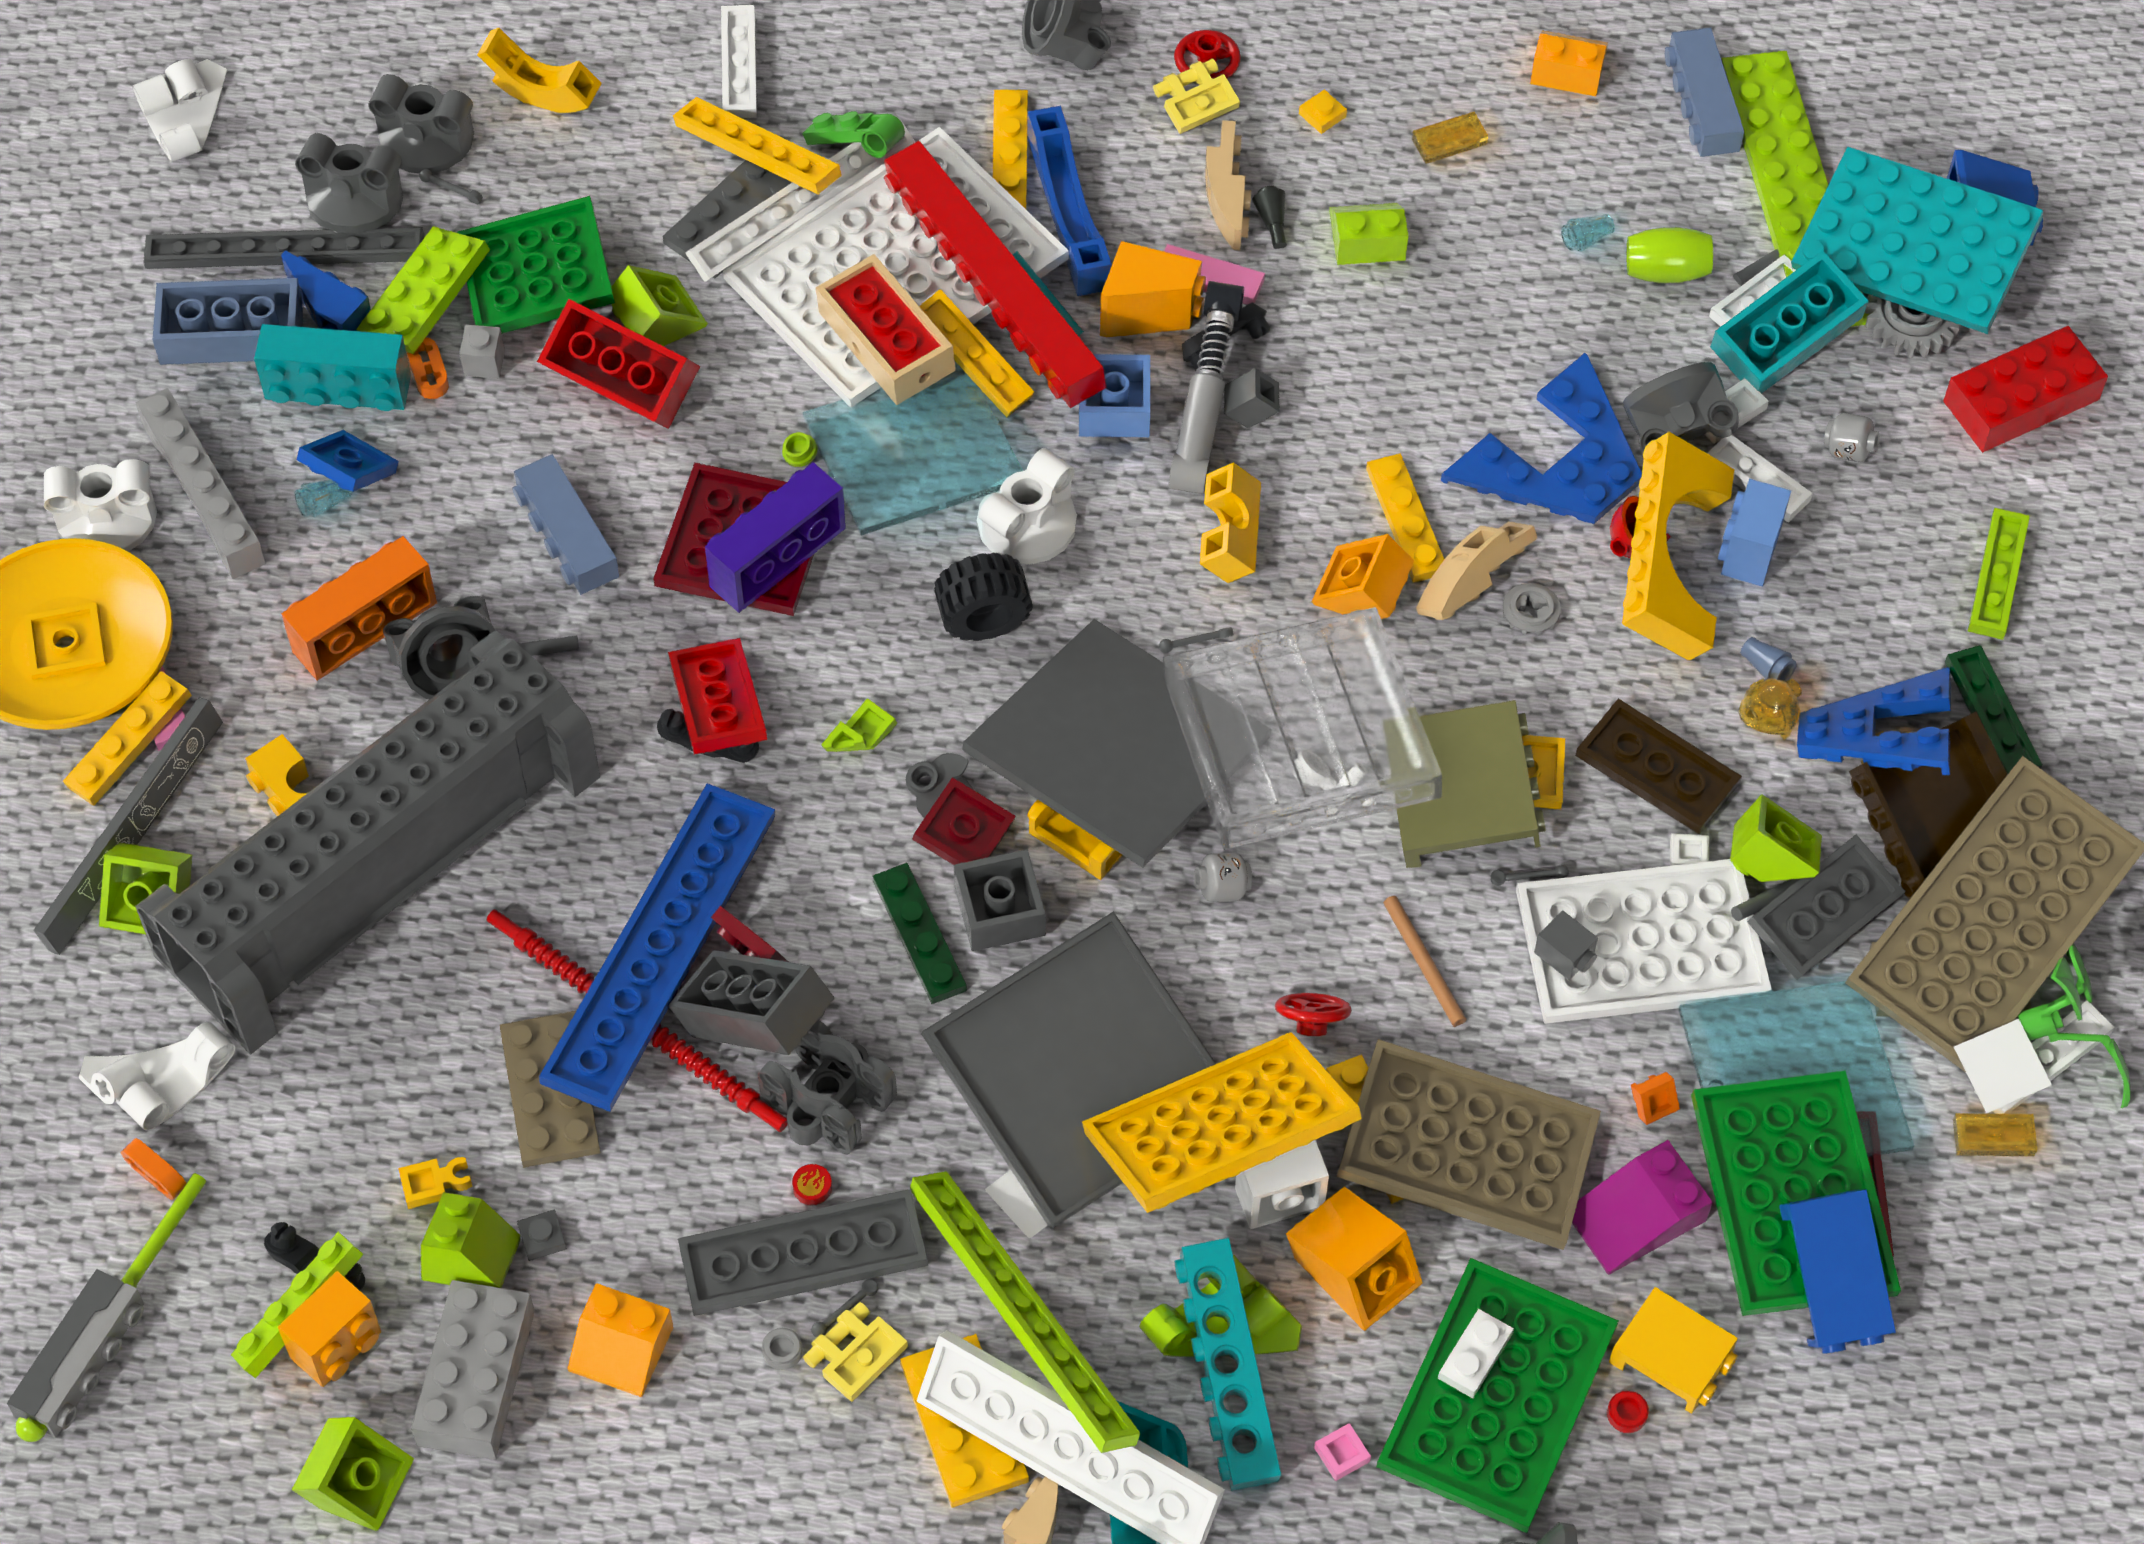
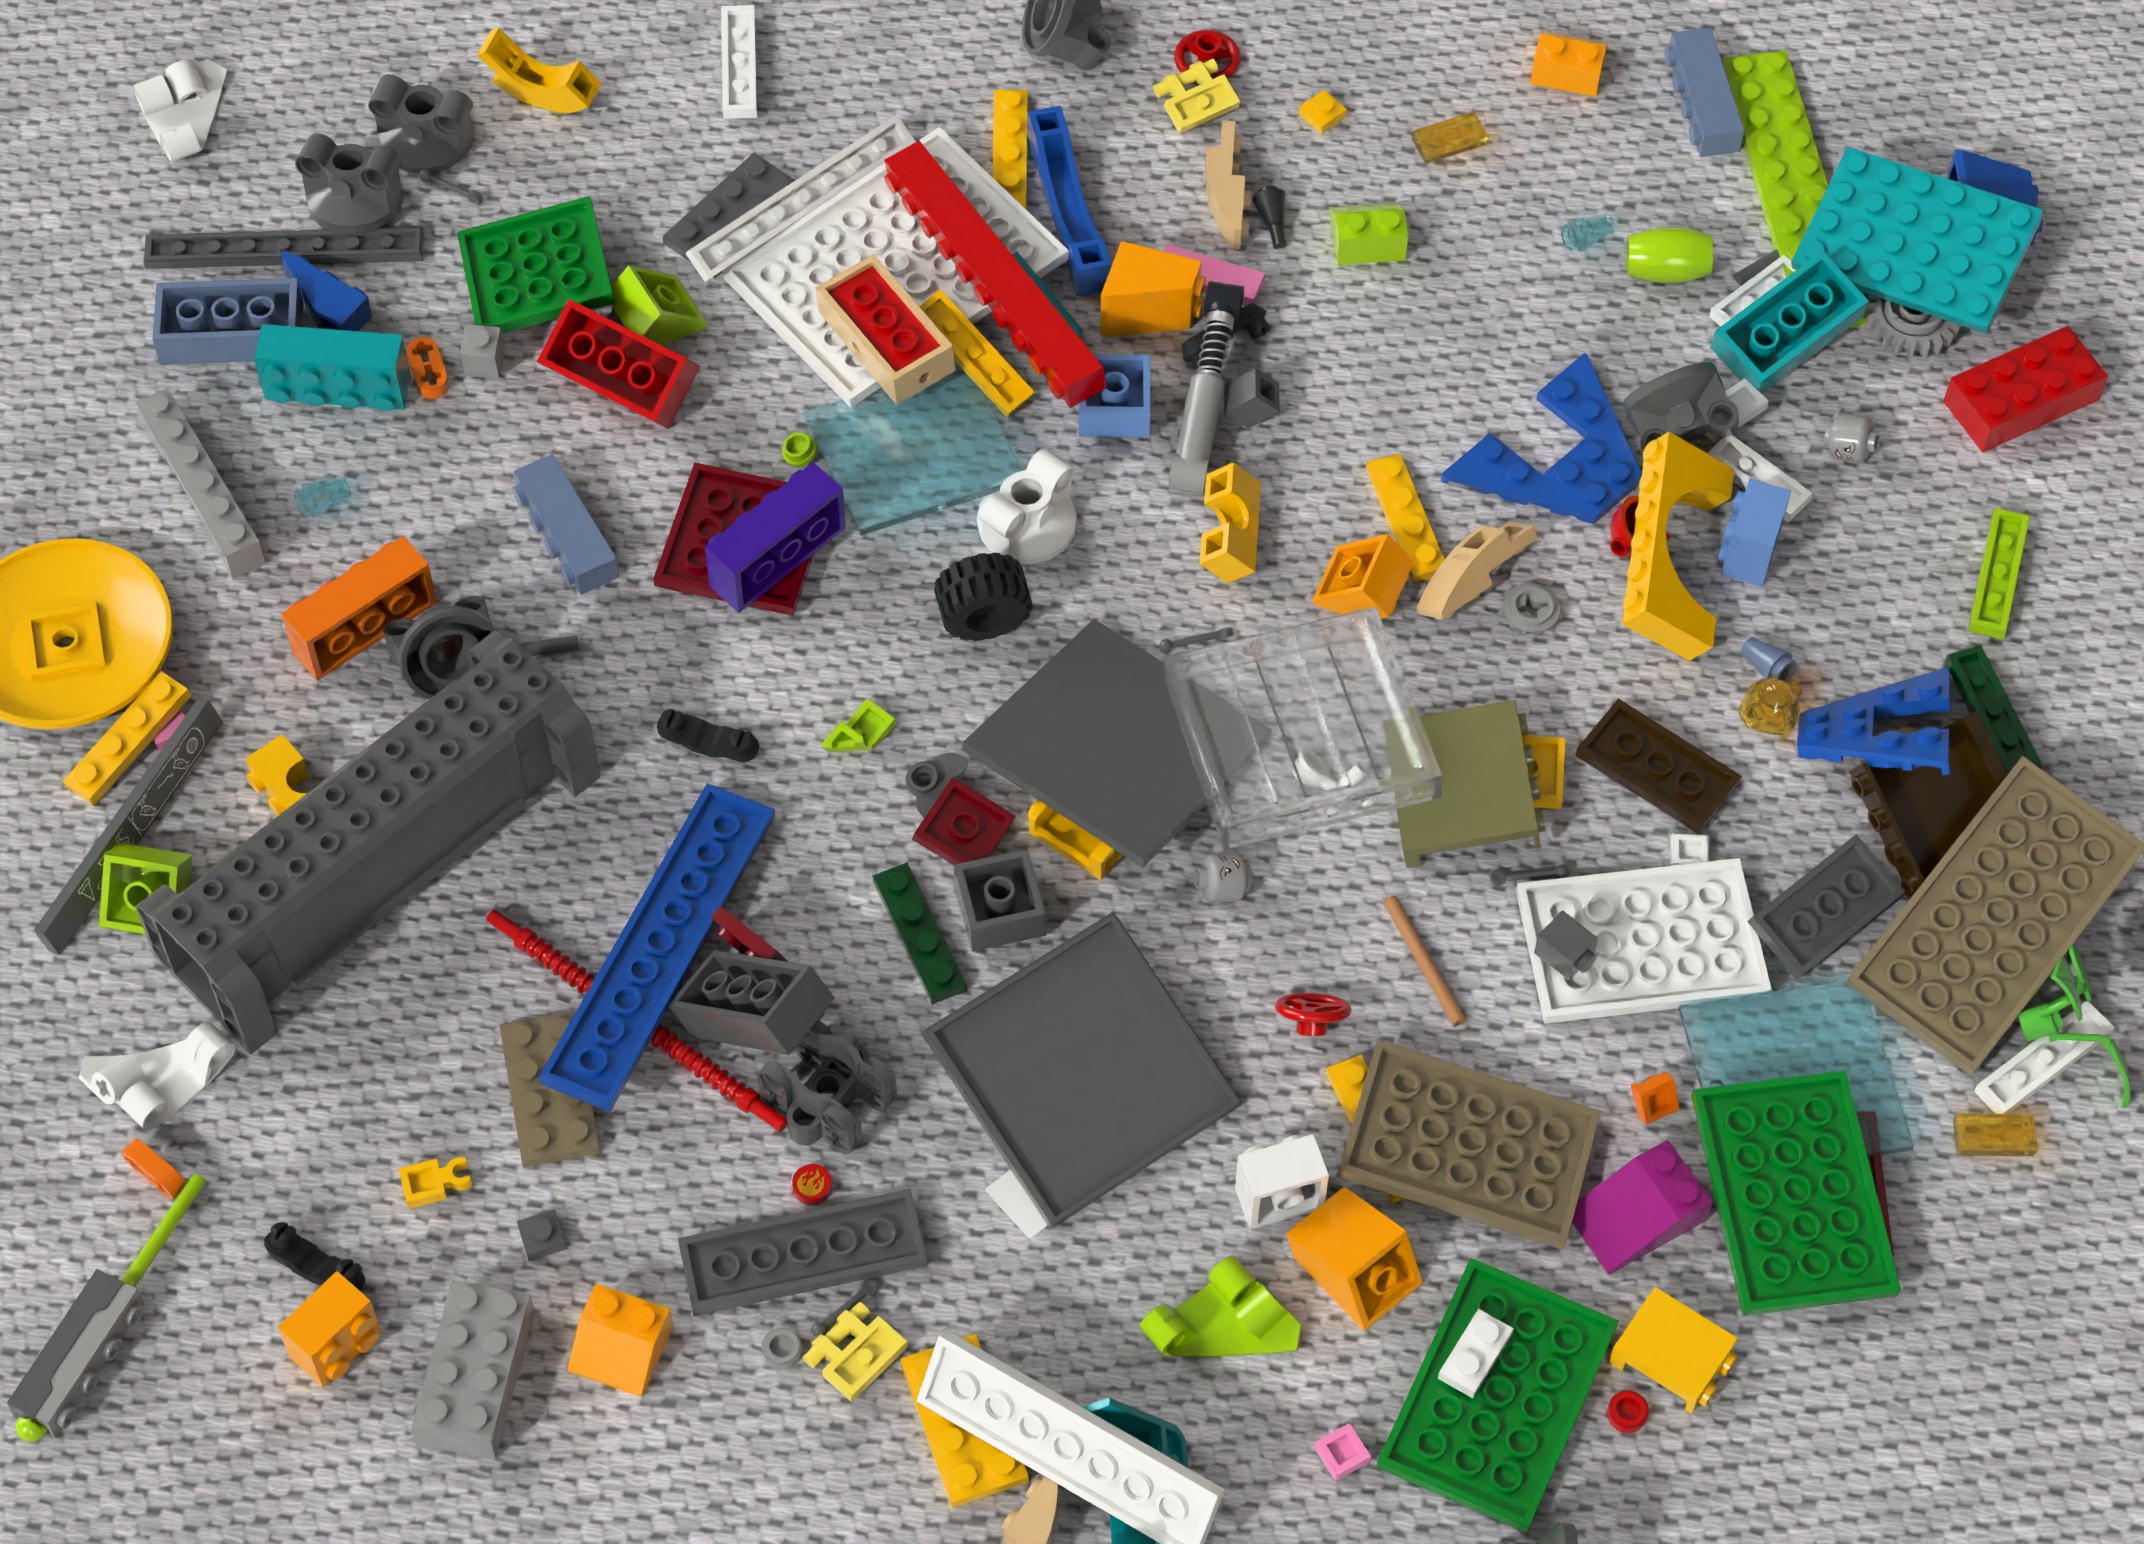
(102, 502): white piece -> none
(265, 1341): lime plate -> none
(347, 460): blue plate -> none
(353, 1472): lime slope -> none
(425, 286): lime plate -> none
(467, 1243): lime slope -> none
(717, 696): red plate -> none
(757, 145): yellow plate -> none
(875, 131): bright green plate -> none
(1025, 1313): lime plate -> none
(1216, 1261): teal brick -> none
(1220, 1121): yellow plate -> none
(1758, 902): dark grey bar -> none
(1774, 844): lime slope -> none
(1841, 1270): blue panel -> none
(2002, 1066): white sticker -> none

